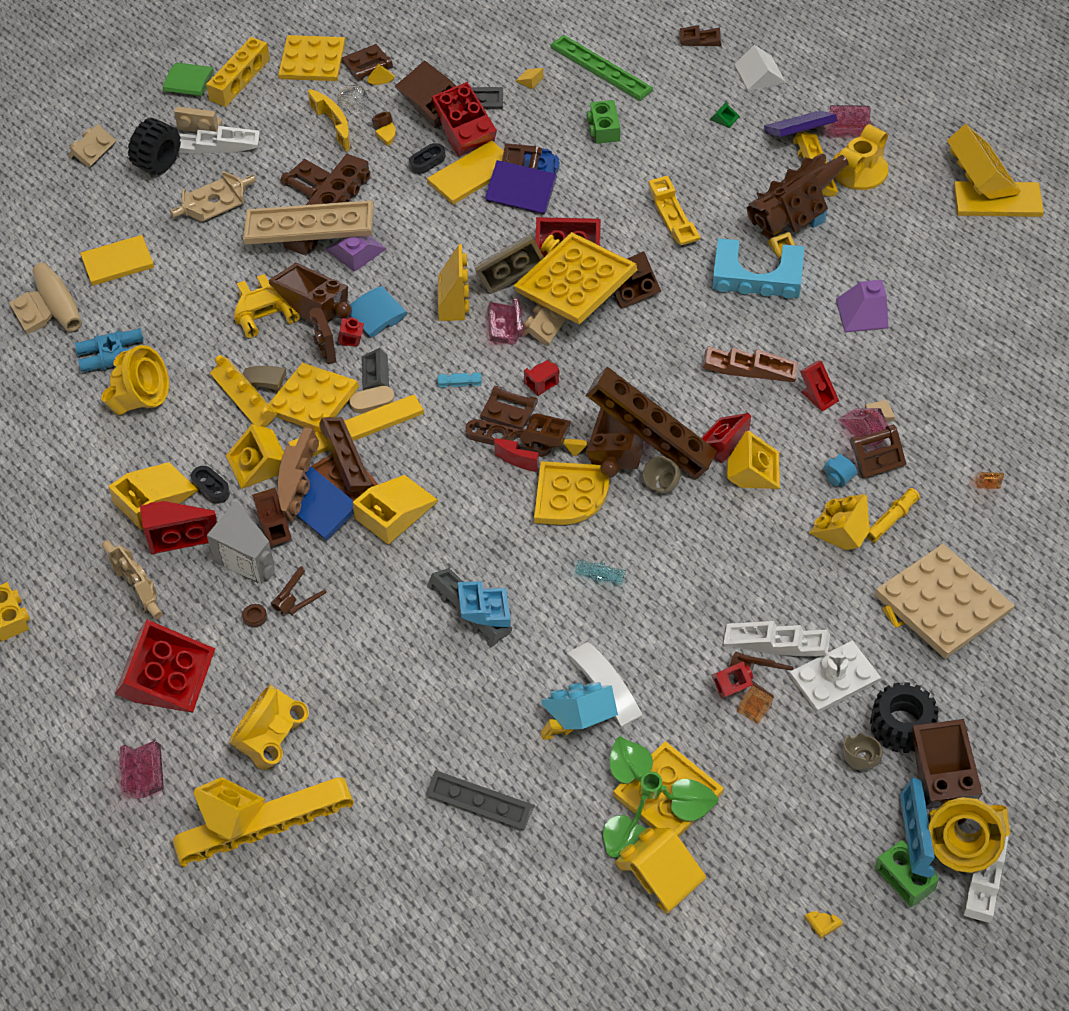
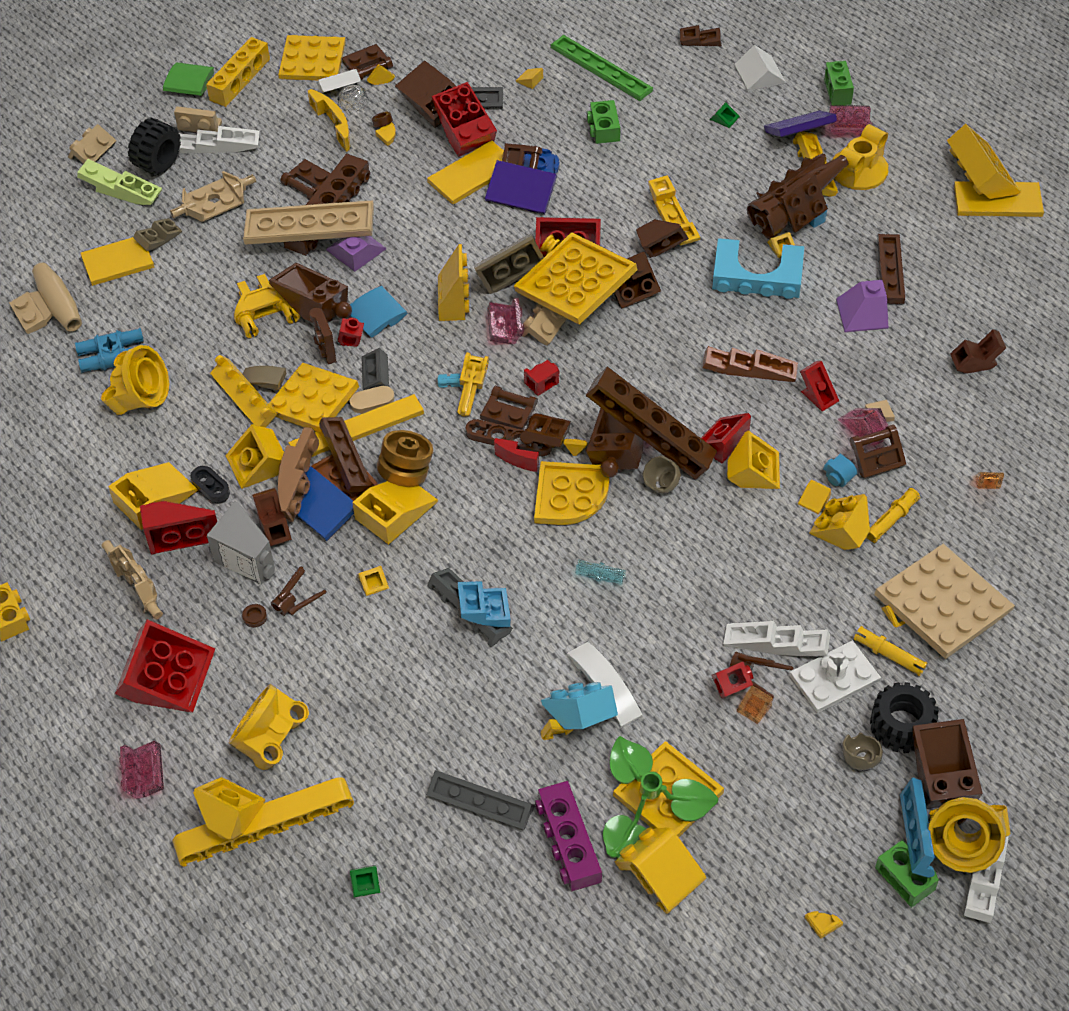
(121, 186): none -> yellowish green slope
(158, 234): none -> dark tan slope
(338, 81): none -> white slope
(365, 881): none -> green slope
(373, 580): none -> yellow slope
(404, 458): none -> pearl gold wheel
(424, 159): black plate -> none
(471, 378): none -> yellow connector
(561, 799): none -> magenta brick
(660, 236): none -> reddish brown slope
(815, 497): none -> yellow slope
(838, 83): none -> bright green brick
(890, 651): none -> yellow pin
(891, 267): none -> reddish brown plate
(975, 357): none -> copper brick

